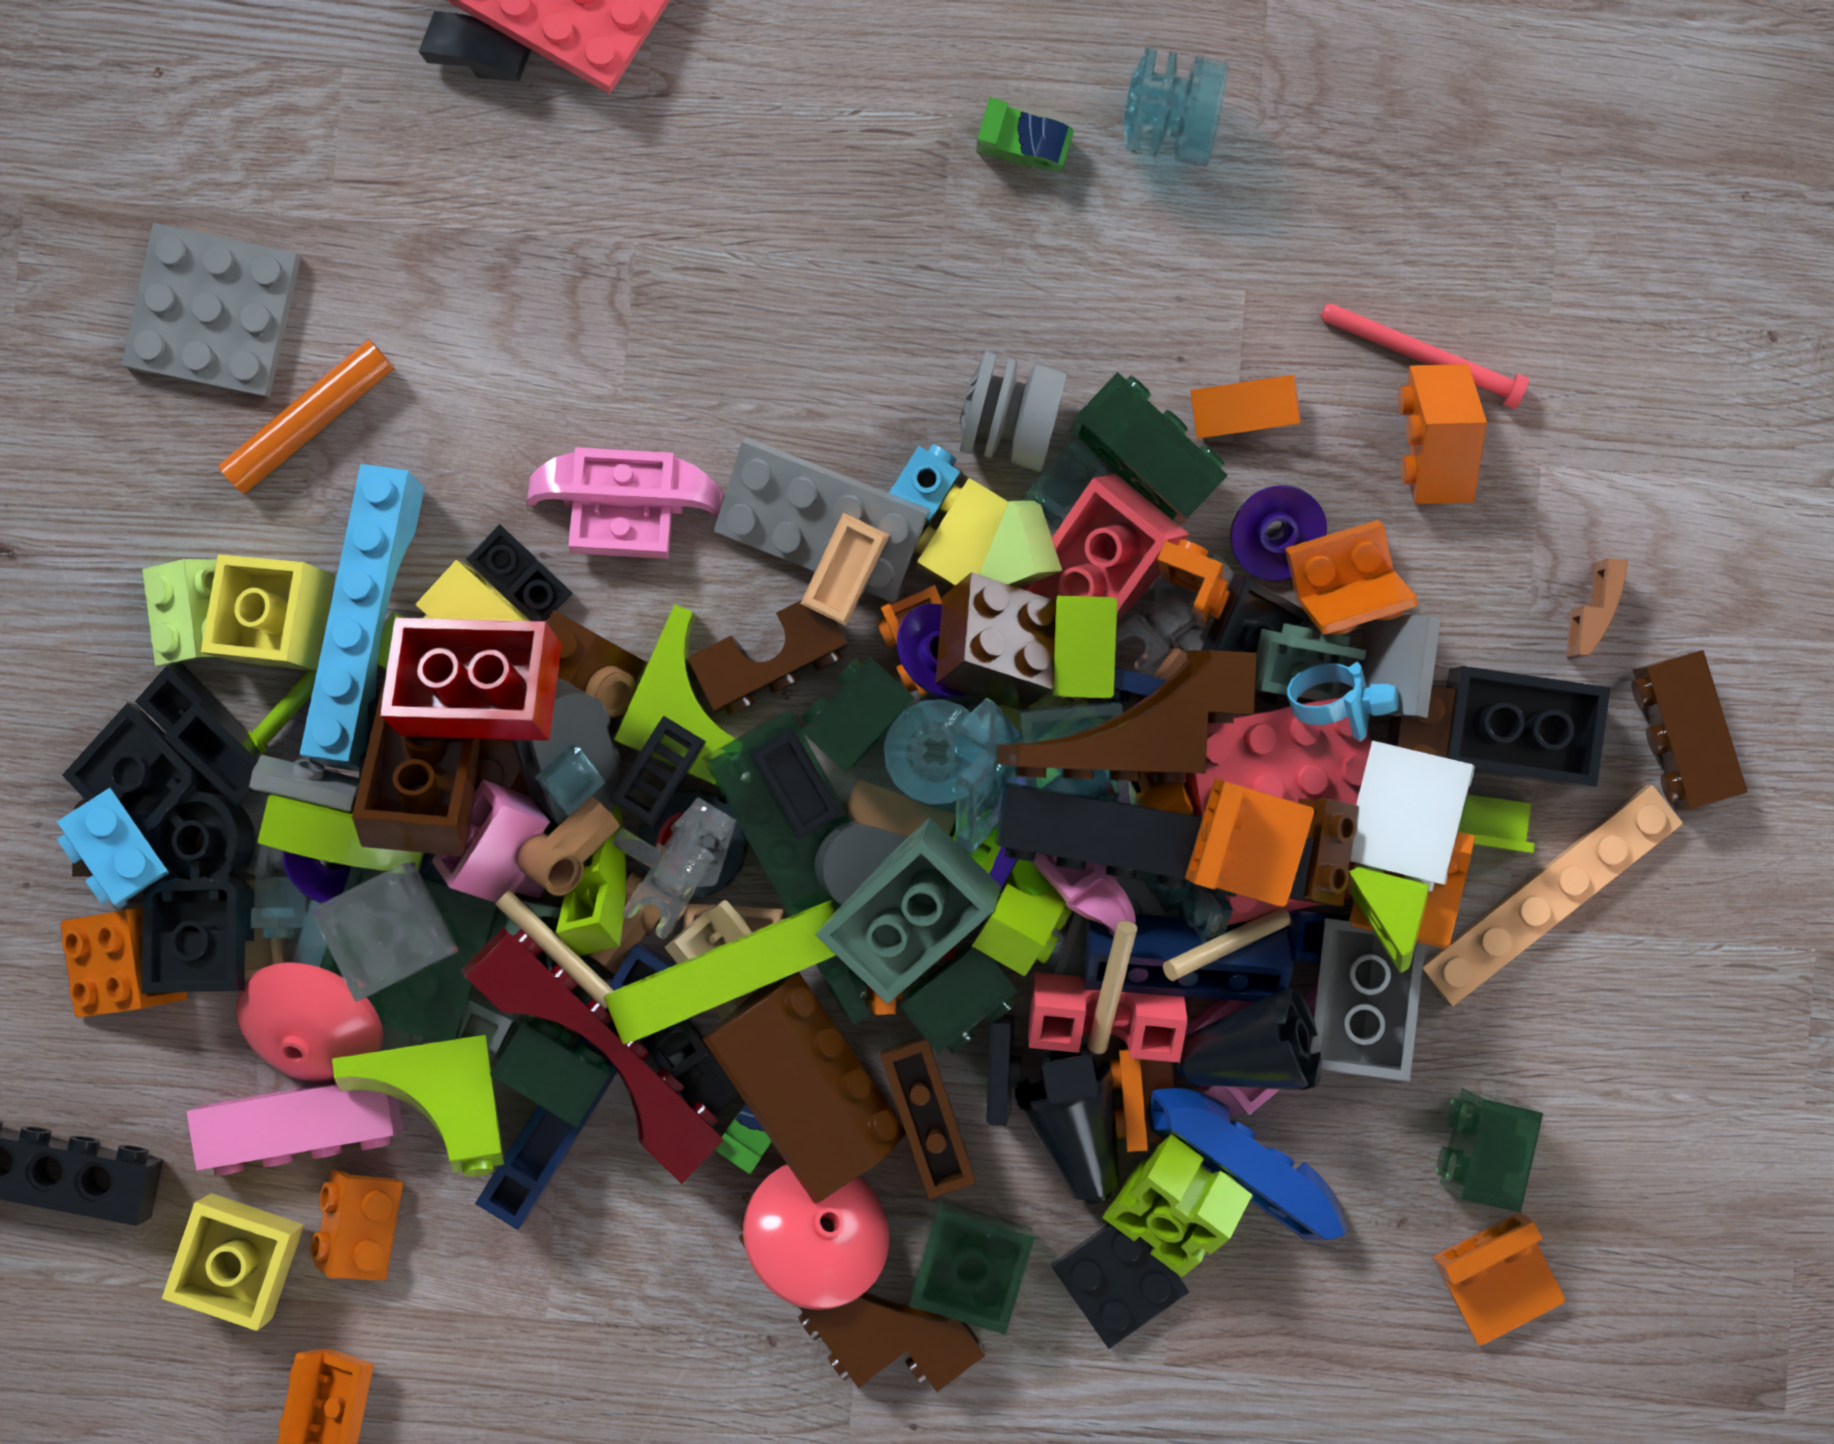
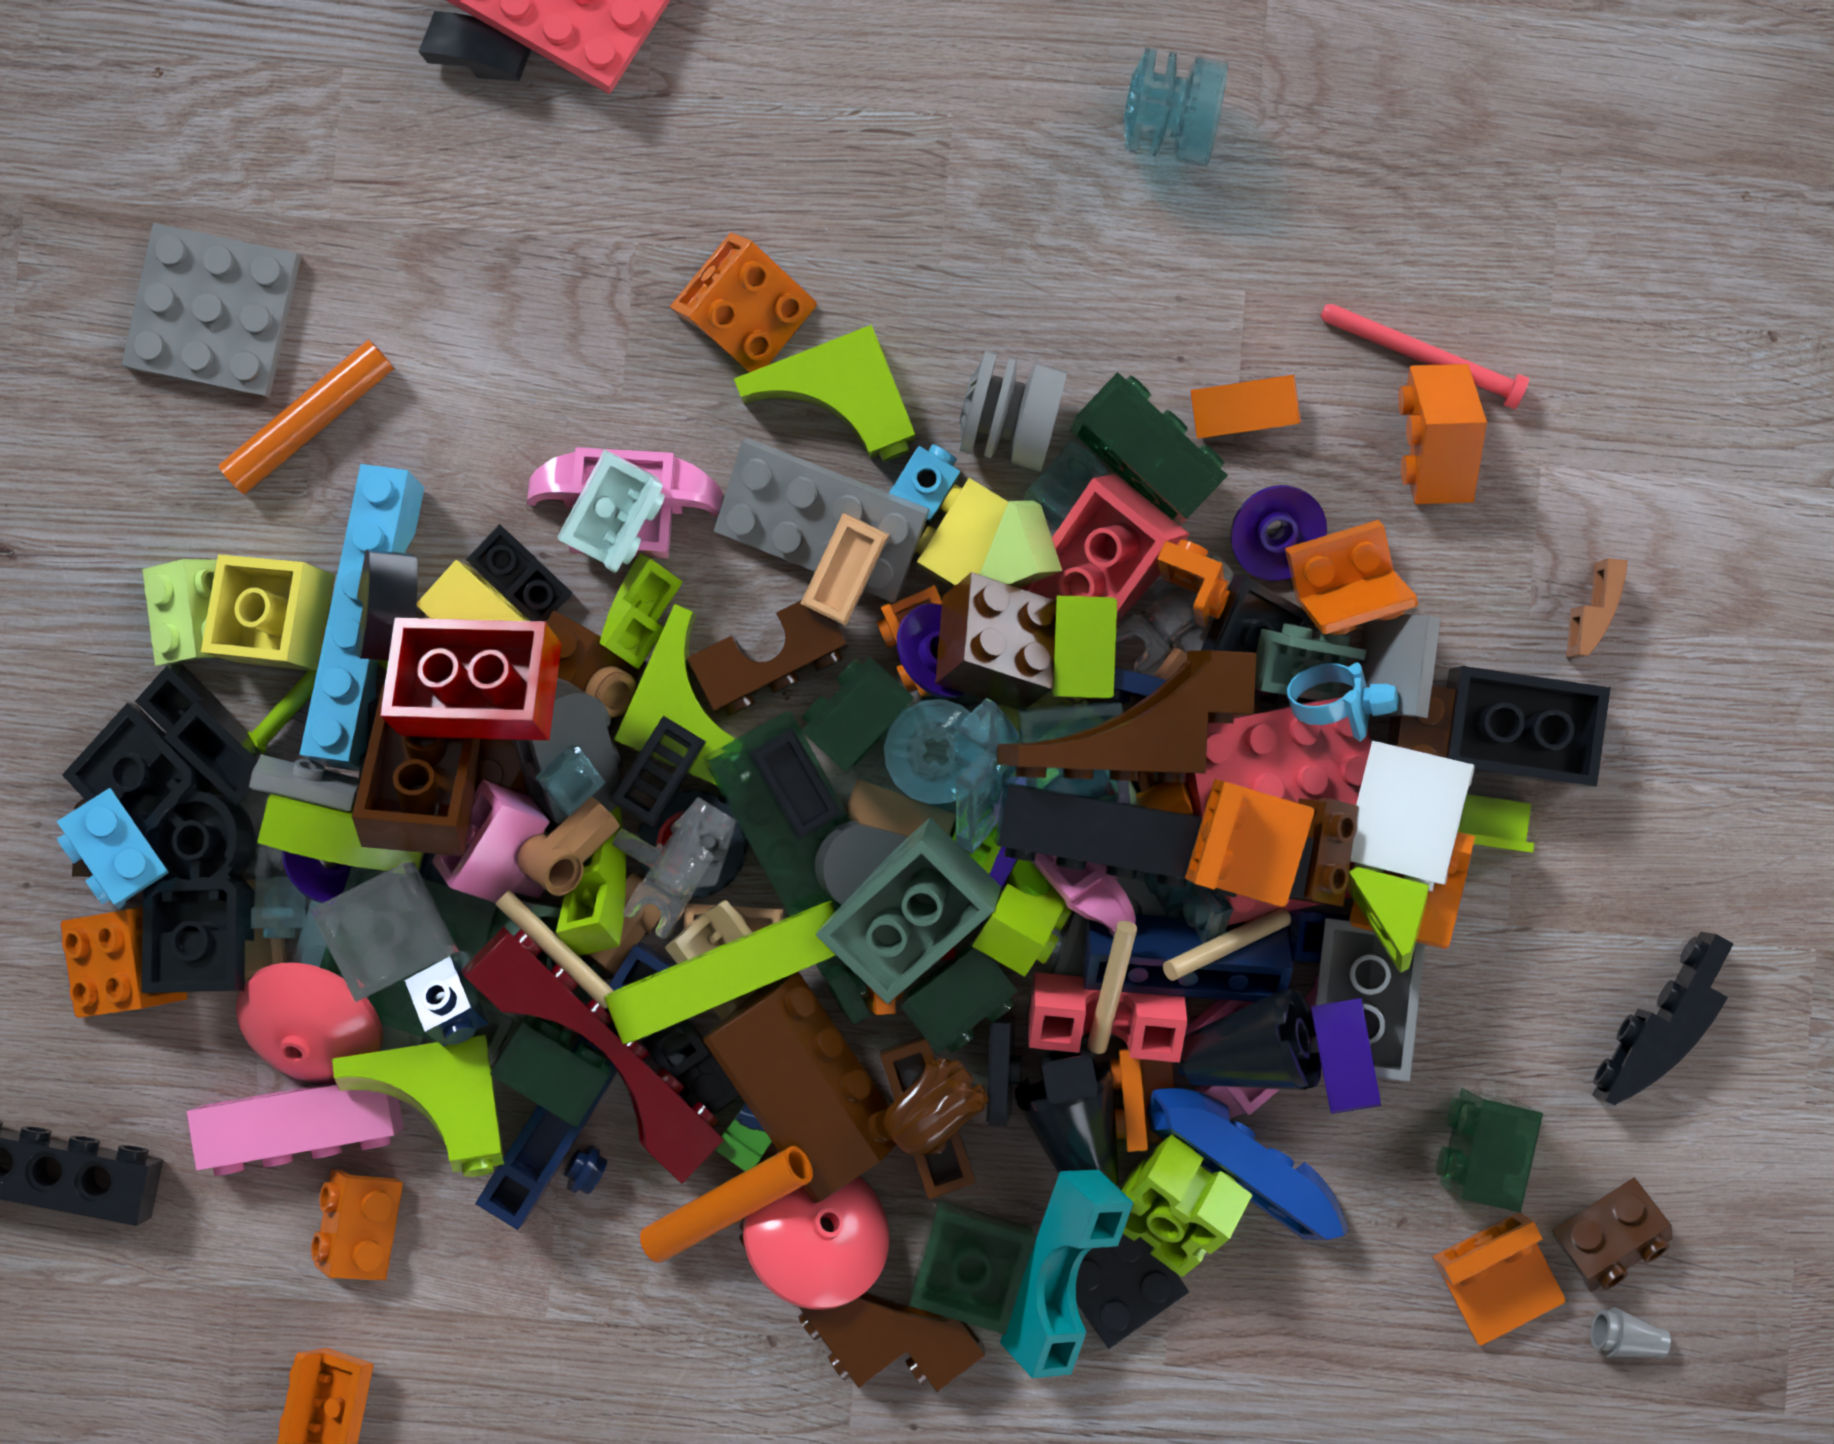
(233, 1261): light yellow brick -> none
(387, 592): none -> black slope
(446, 1003): none -> brick
(585, 1170): none -> dark blue plate
(612, 511): none -> light aqua bracket
(633, 617): none -> lime slope
(726, 1204): none -> orange piece
(744, 302): none -> orange bracket
(847, 380): none -> lime arch
(934, 1107): none -> reddish brown piece
(1023, 137): bright green leg -> none
(1045, 1321): none -> teal arch
(1346, 1056): none -> dark purple slope
(1551, 894): light nougat plate -> none
(1614, 1235): none -> reddish brown bracket
(1627, 1336): none -> light grey cone
(1658, 1042): none -> black slope
(1688, 731): reddish brown brick -> none

